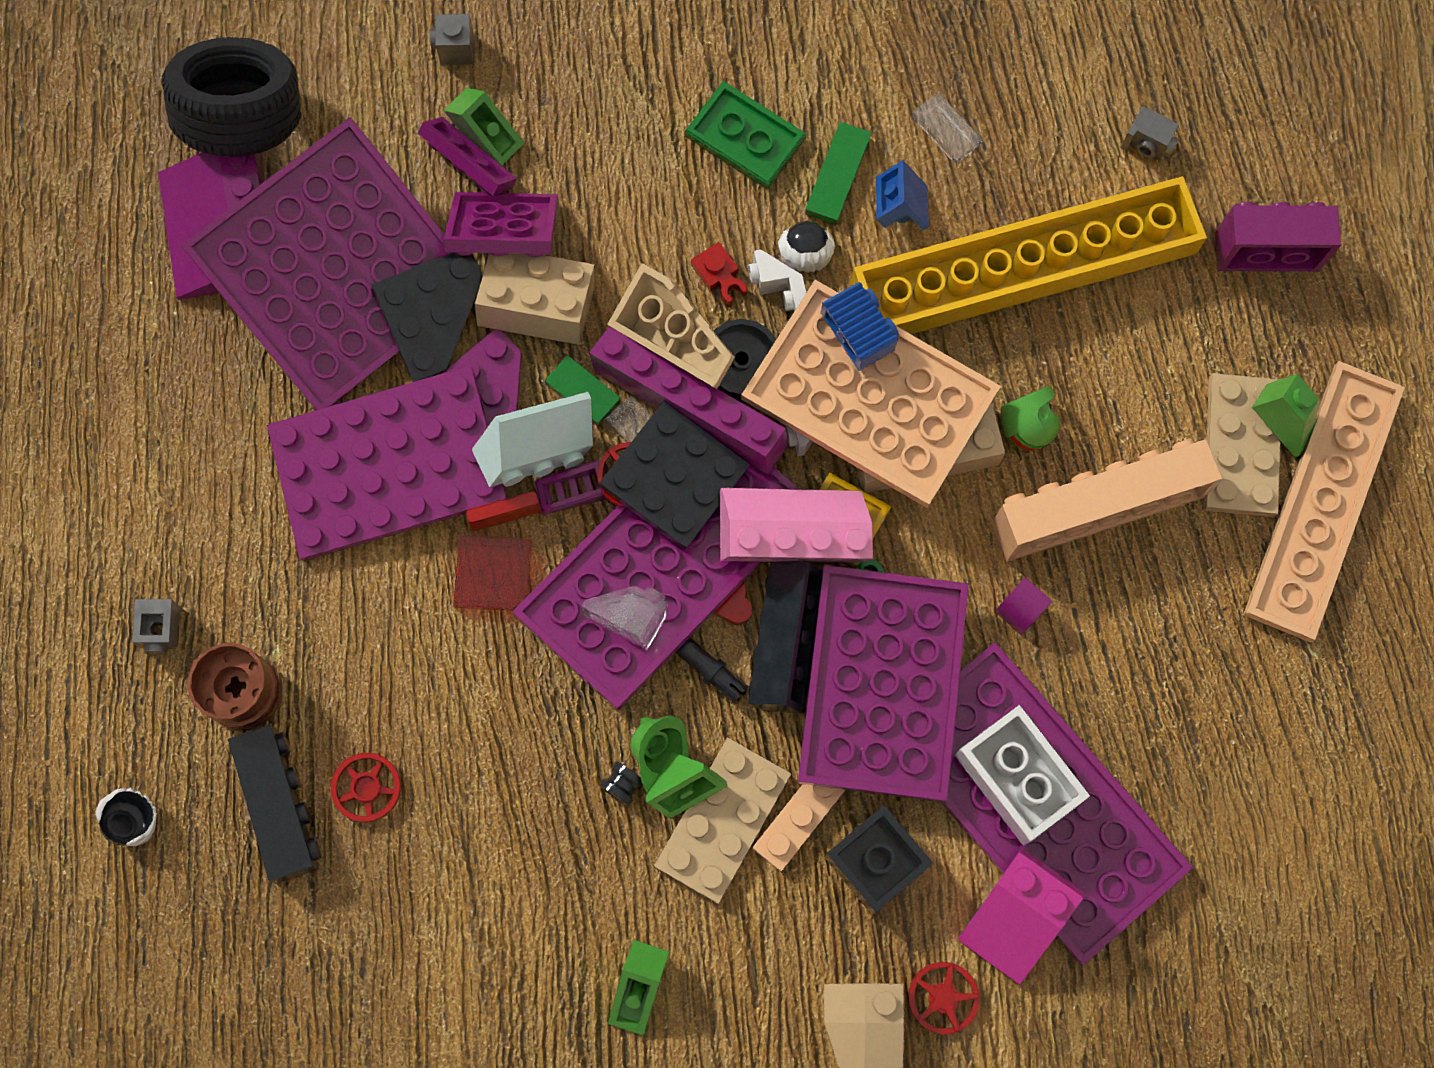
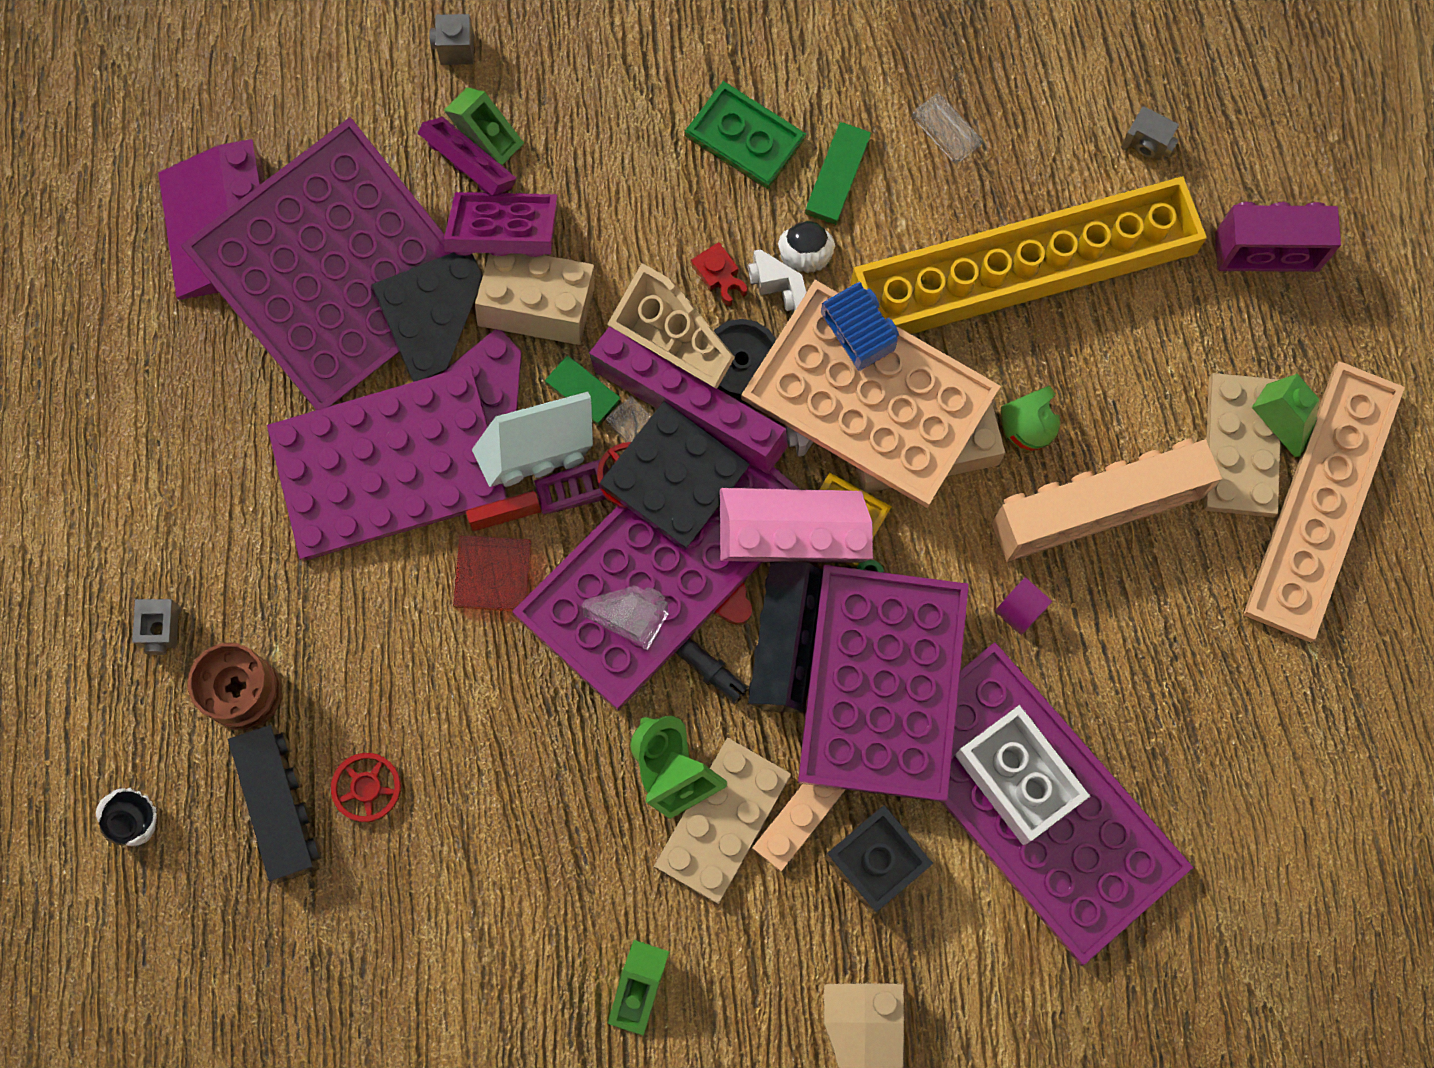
(231, 96): black tyre -> none
(621, 783): black wheel -> none
(901, 197): blue panel -> none
(943, 998): red wheel -> none
(1021, 916): dark pink slope -> none

